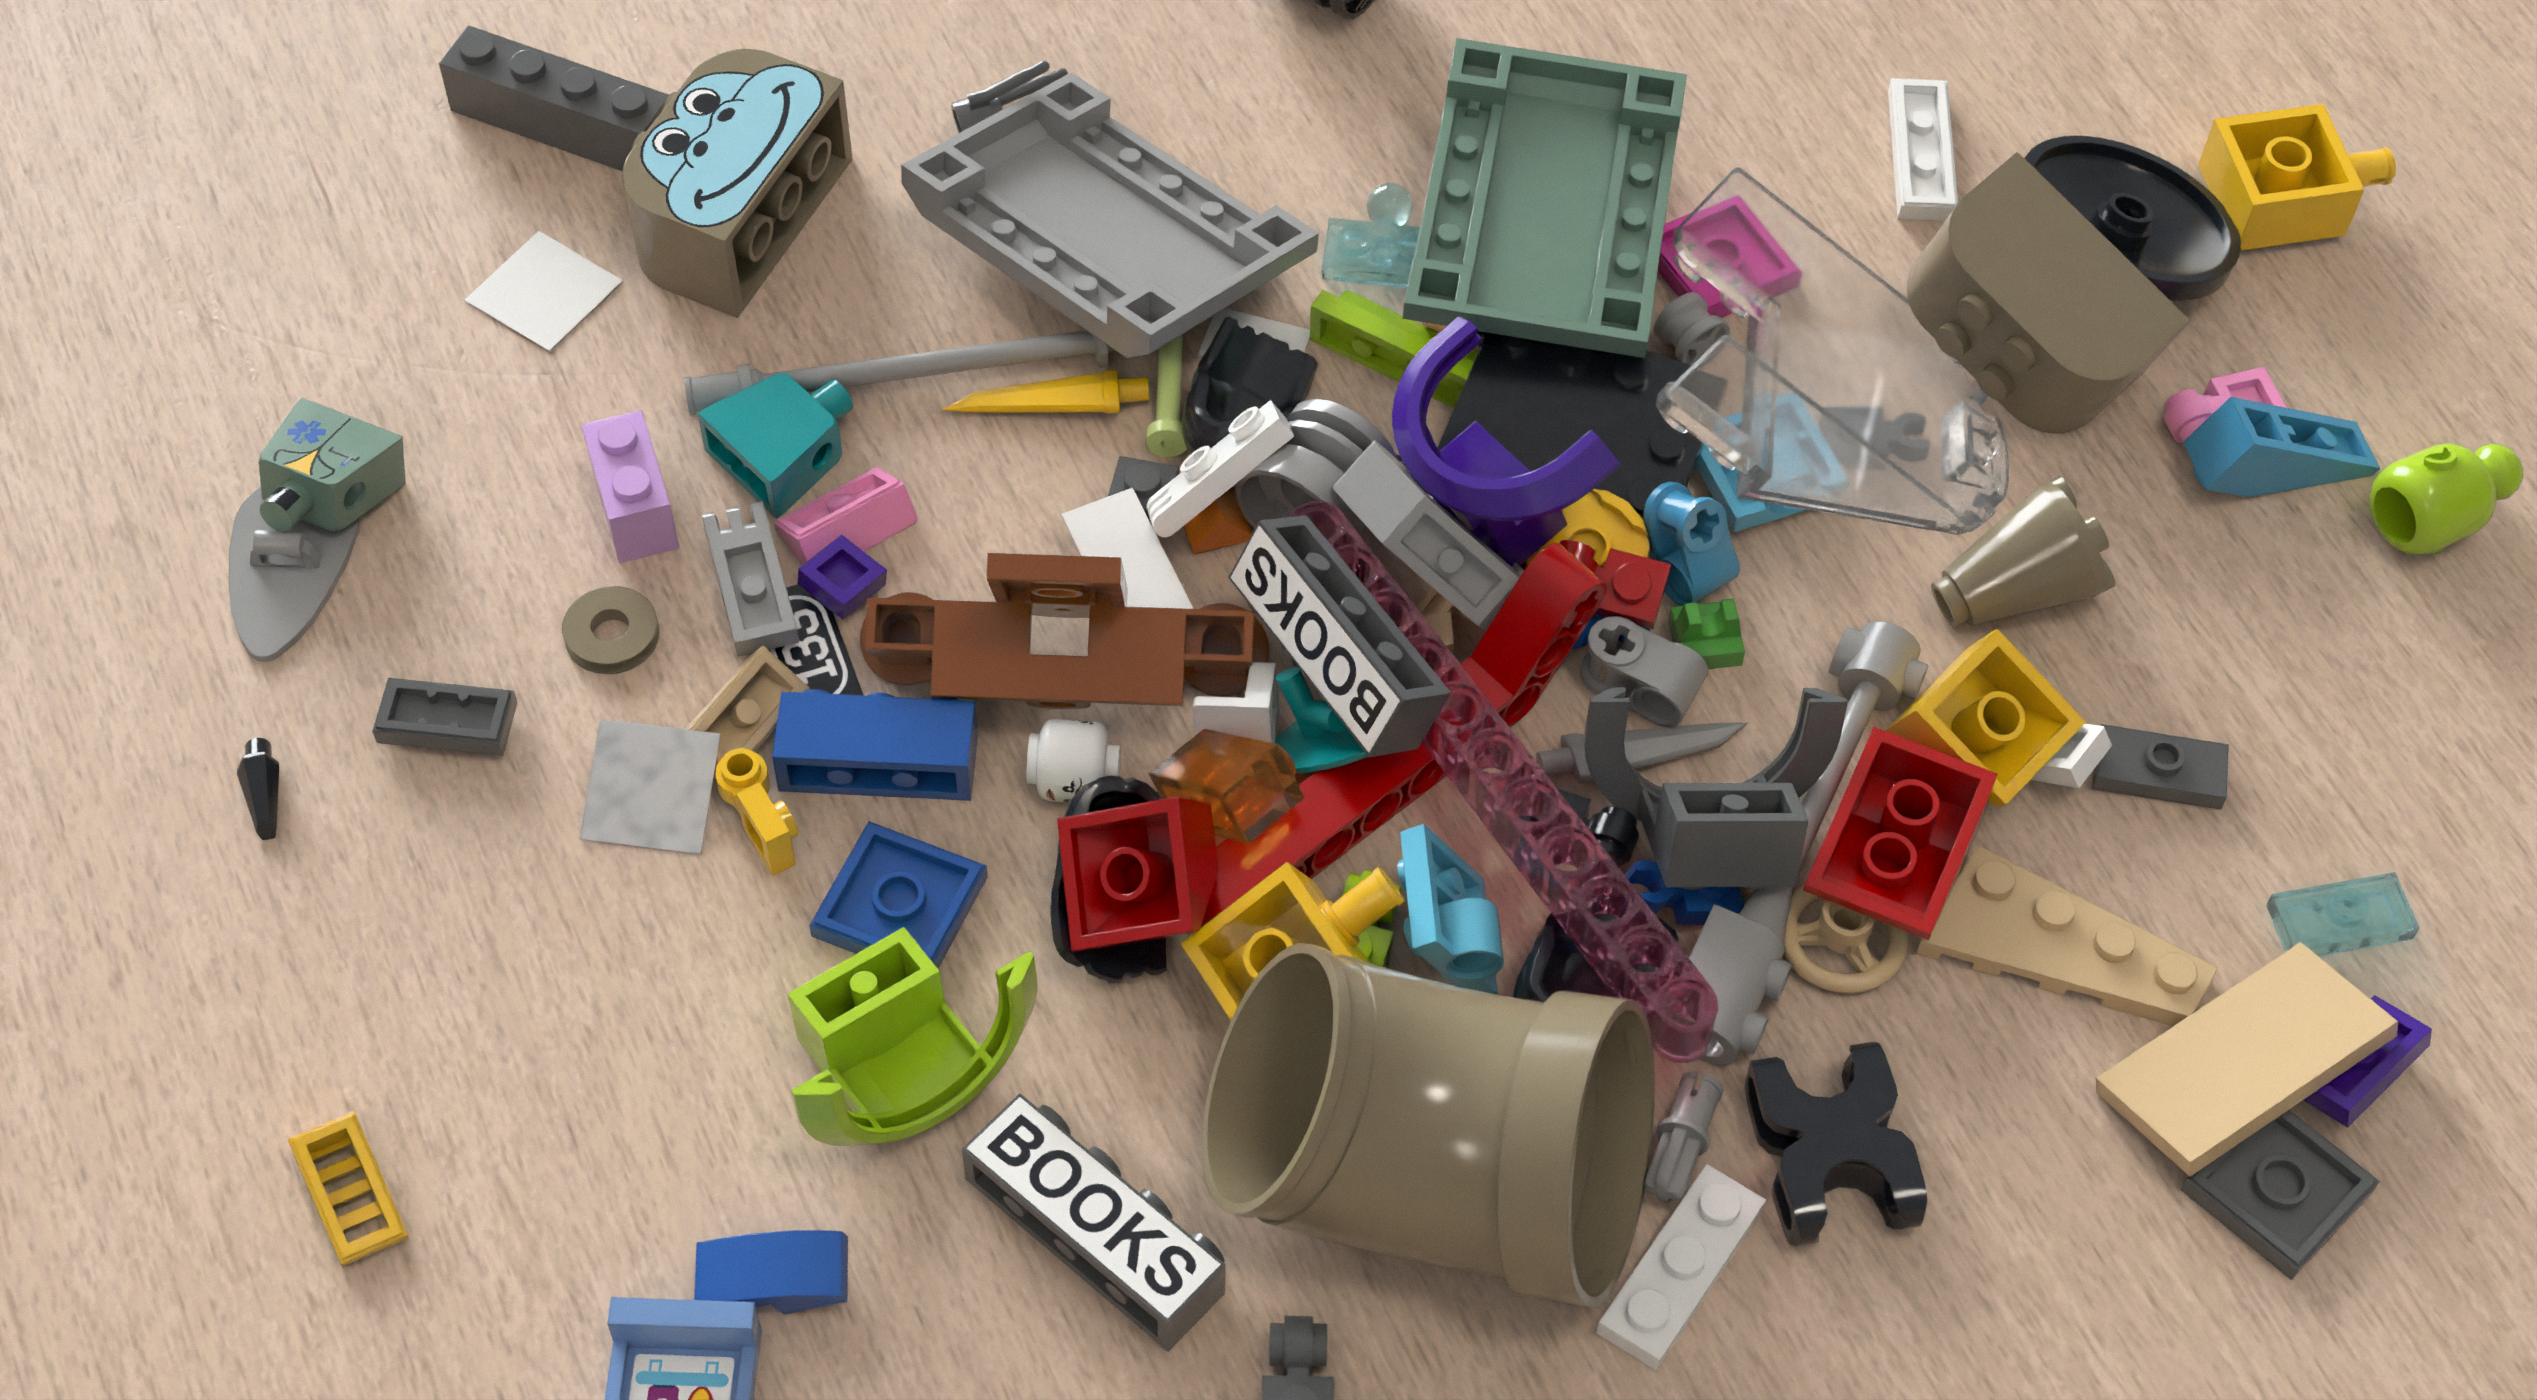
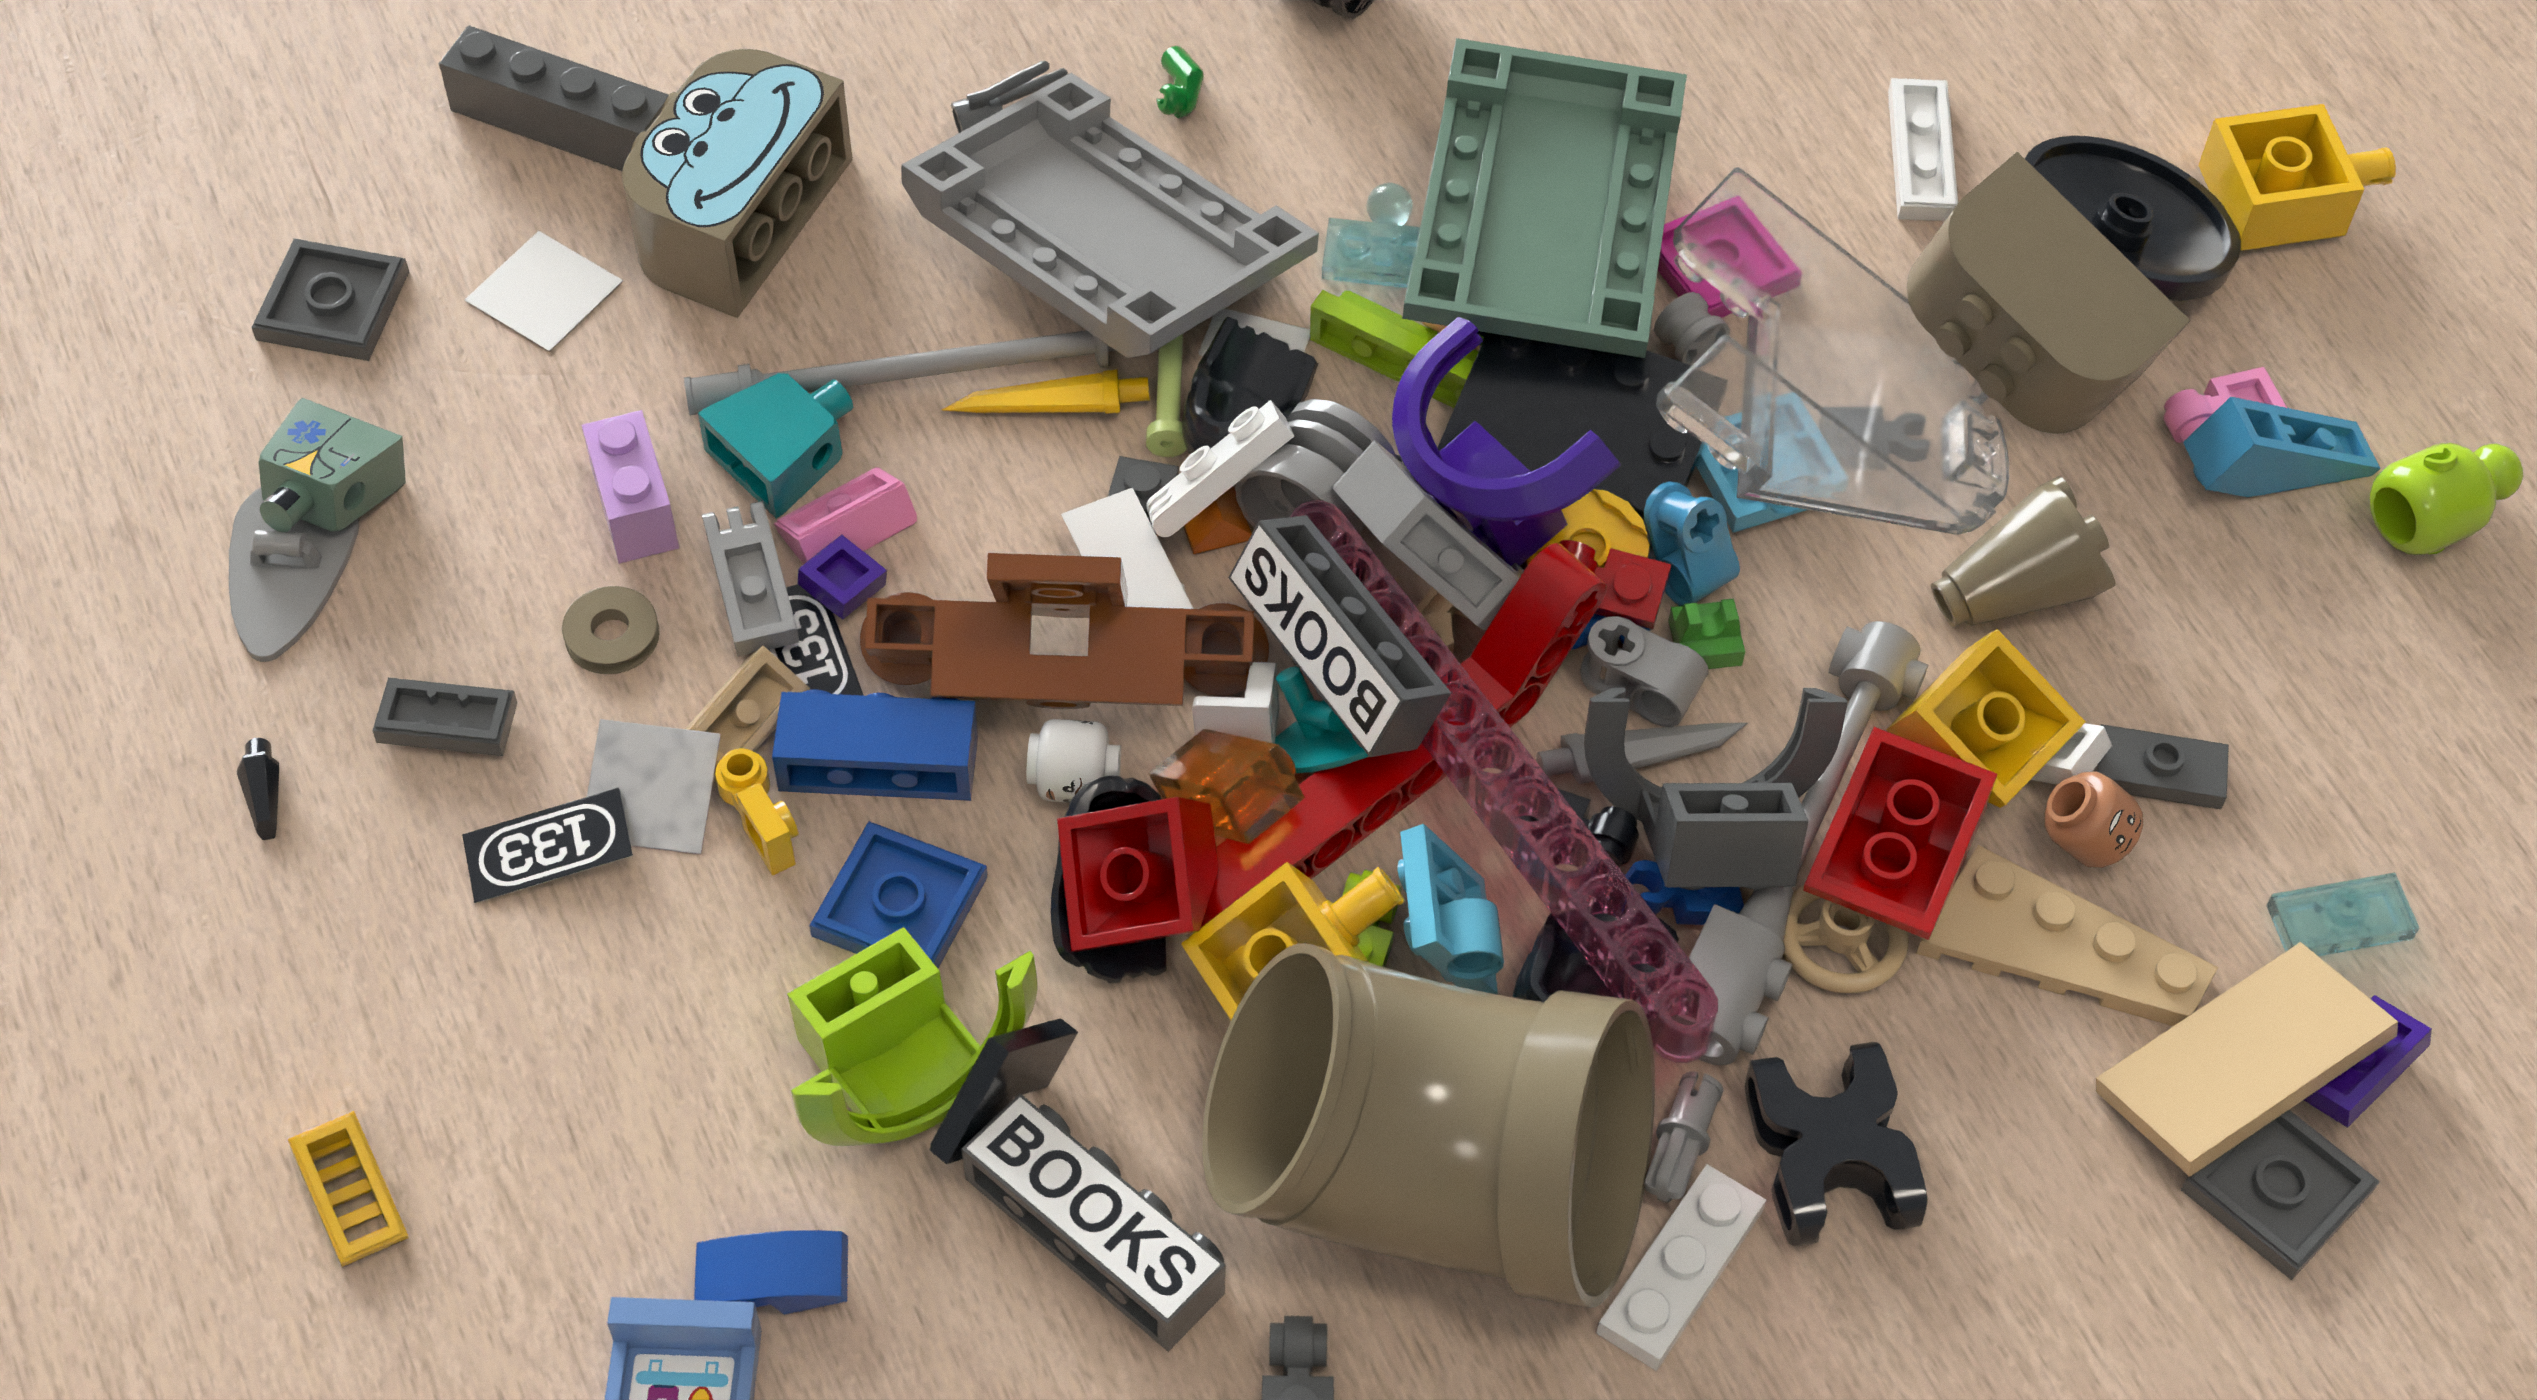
(330, 299): none -> dark grey tile
(547, 845): none -> black sticker
(1006, 1066): none -> black tile
(1188, 79): none -> green arm
(2093, 819): none -> nougat head

